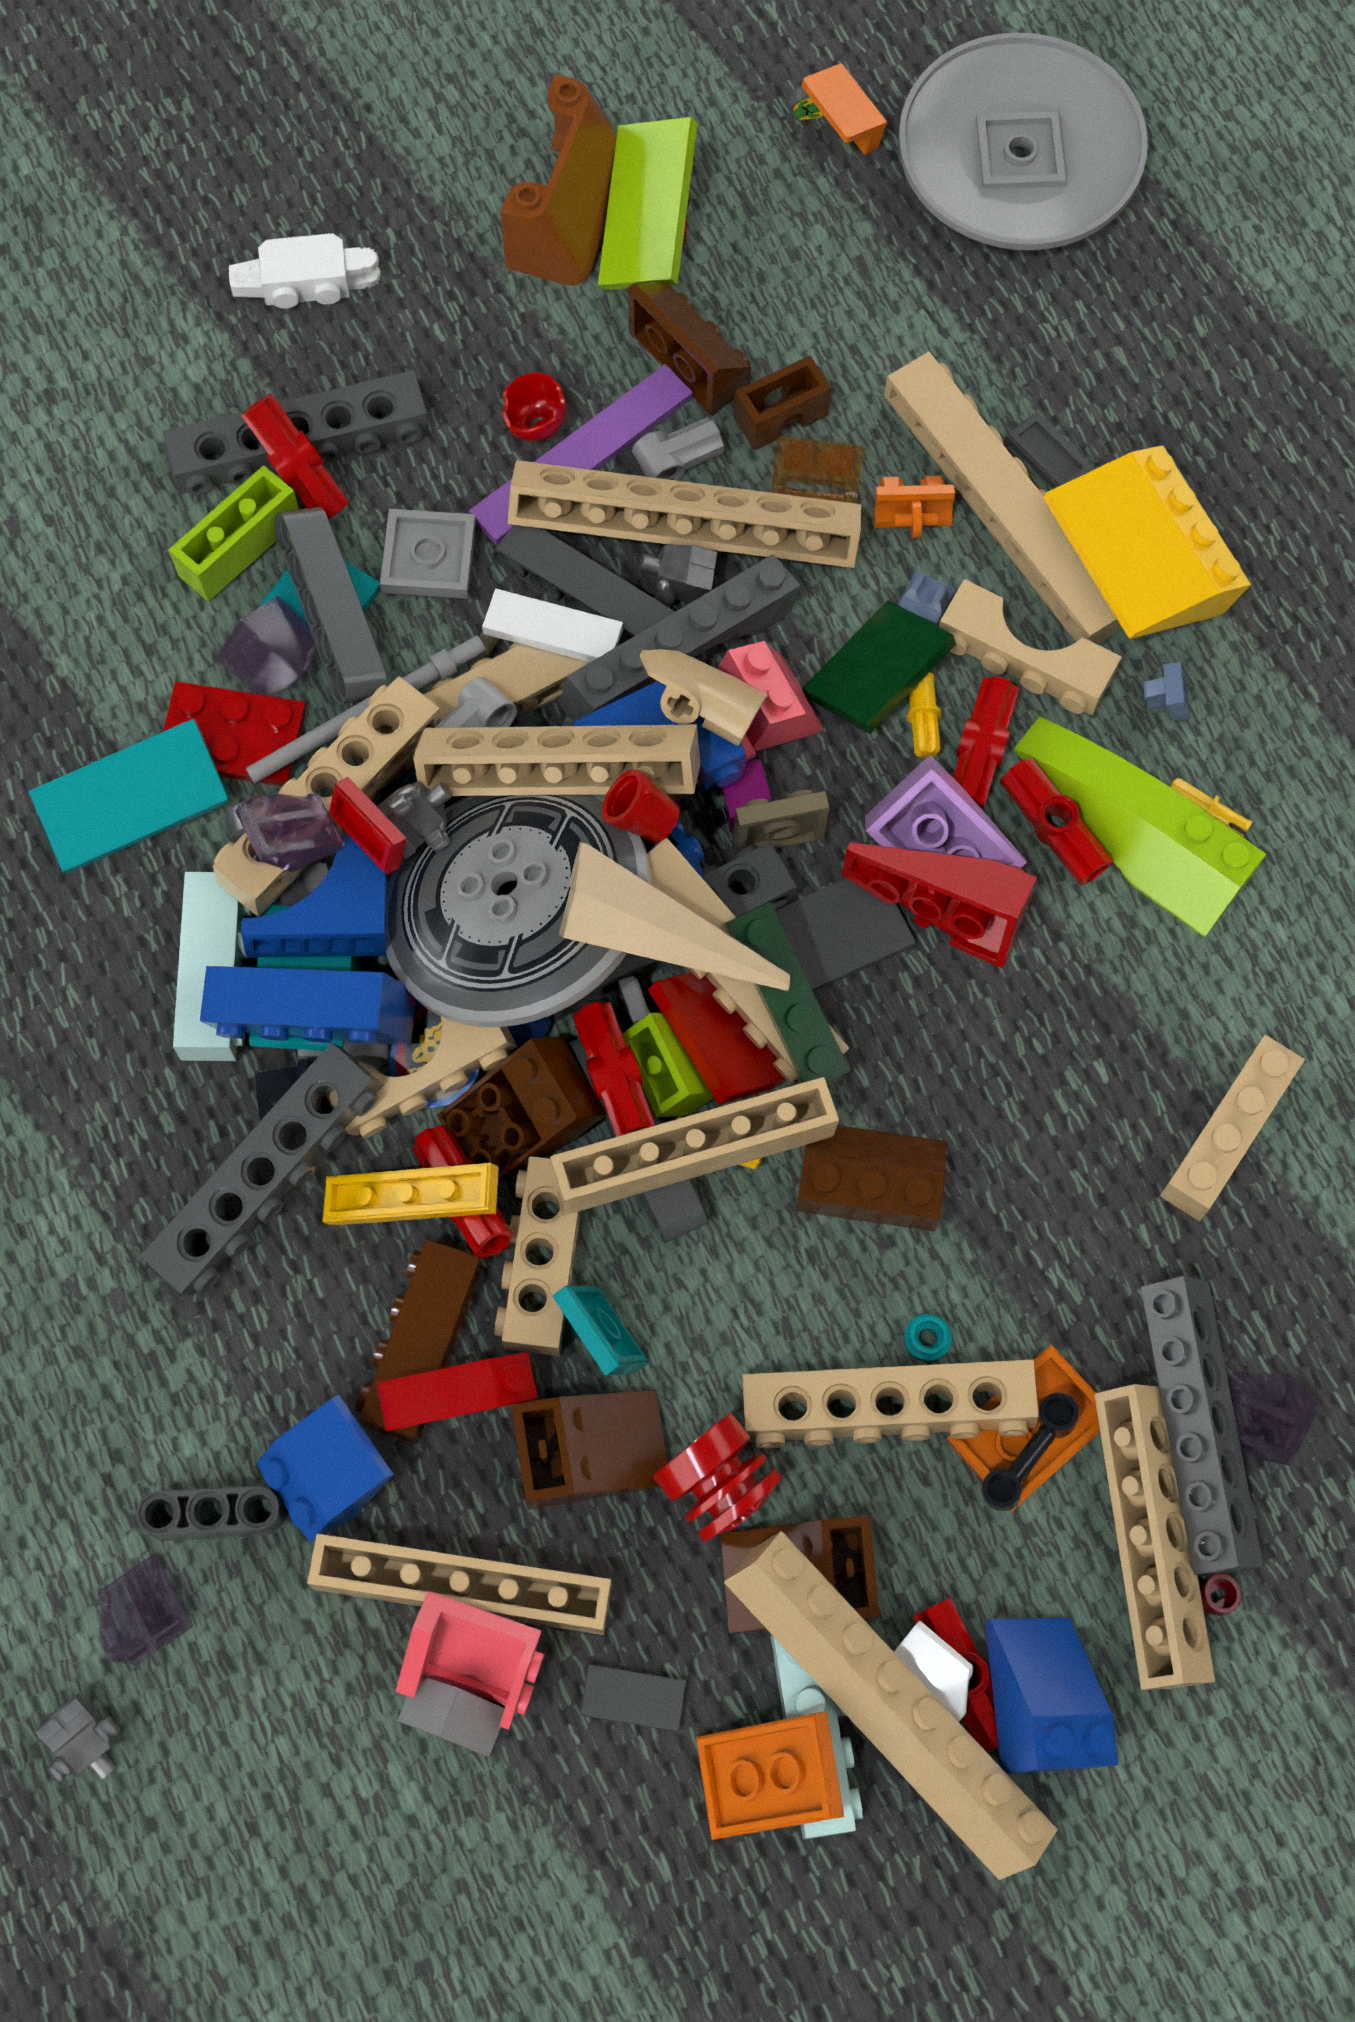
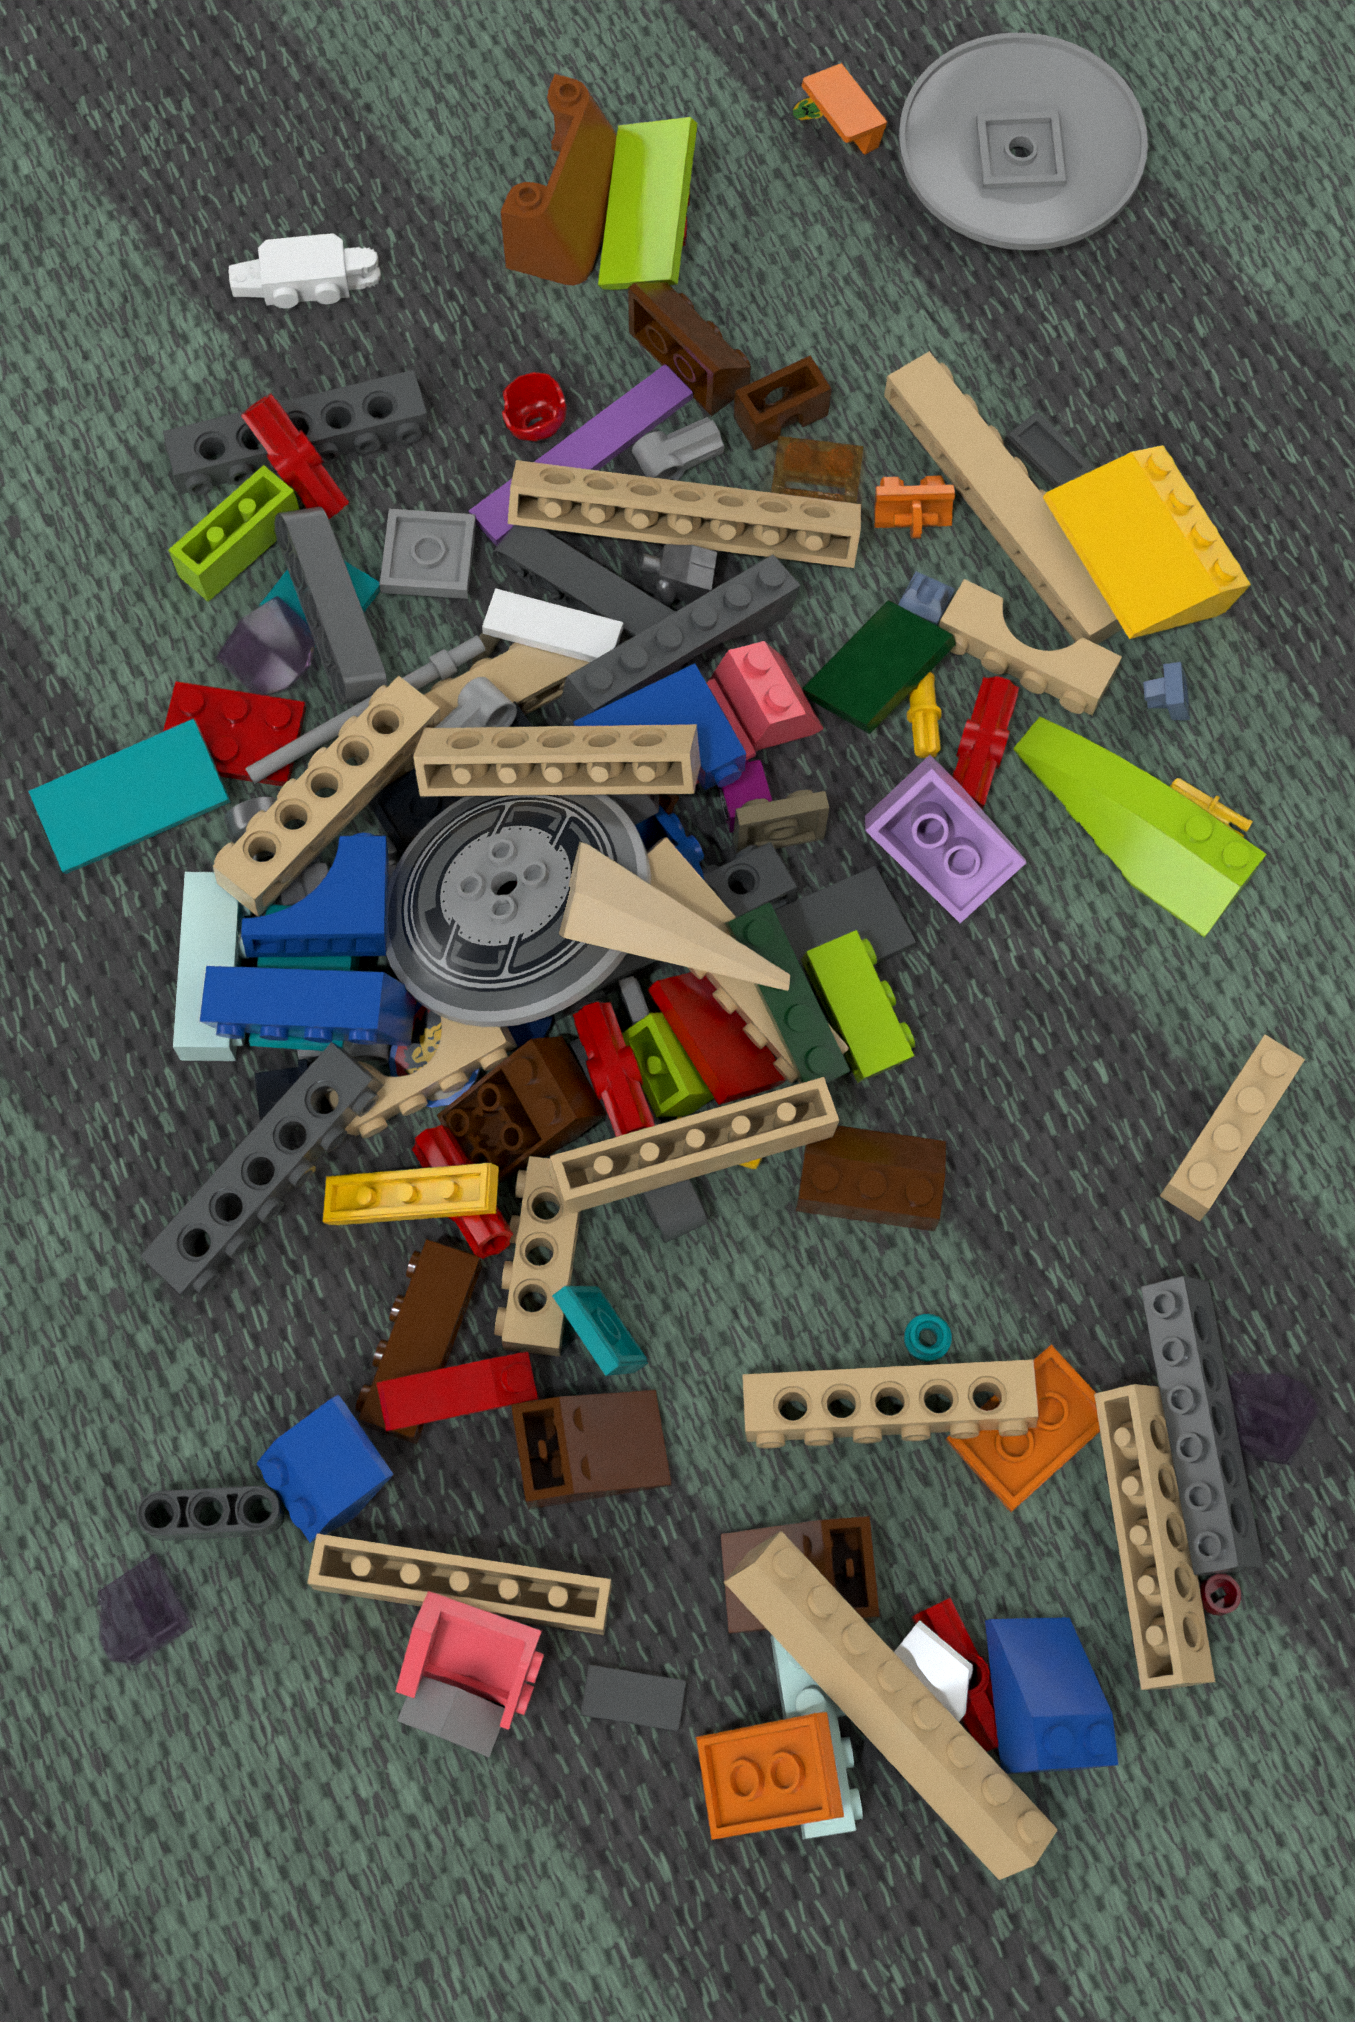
(78, 1740): flat silver piece -> none
(289, 829): clear purple slope -> none
(367, 825): red tile -> none
(419, 815): flat silver piece -> none
(640, 807): red piece -> none
(705, 691): tan panel -> none
(718, 1478): red wheel -> none
(858, 1005): none -> lime brick
(963, 896): red wedge -> none
(1057, 1419): black bar -> none
(1071, 843): red piece -> none

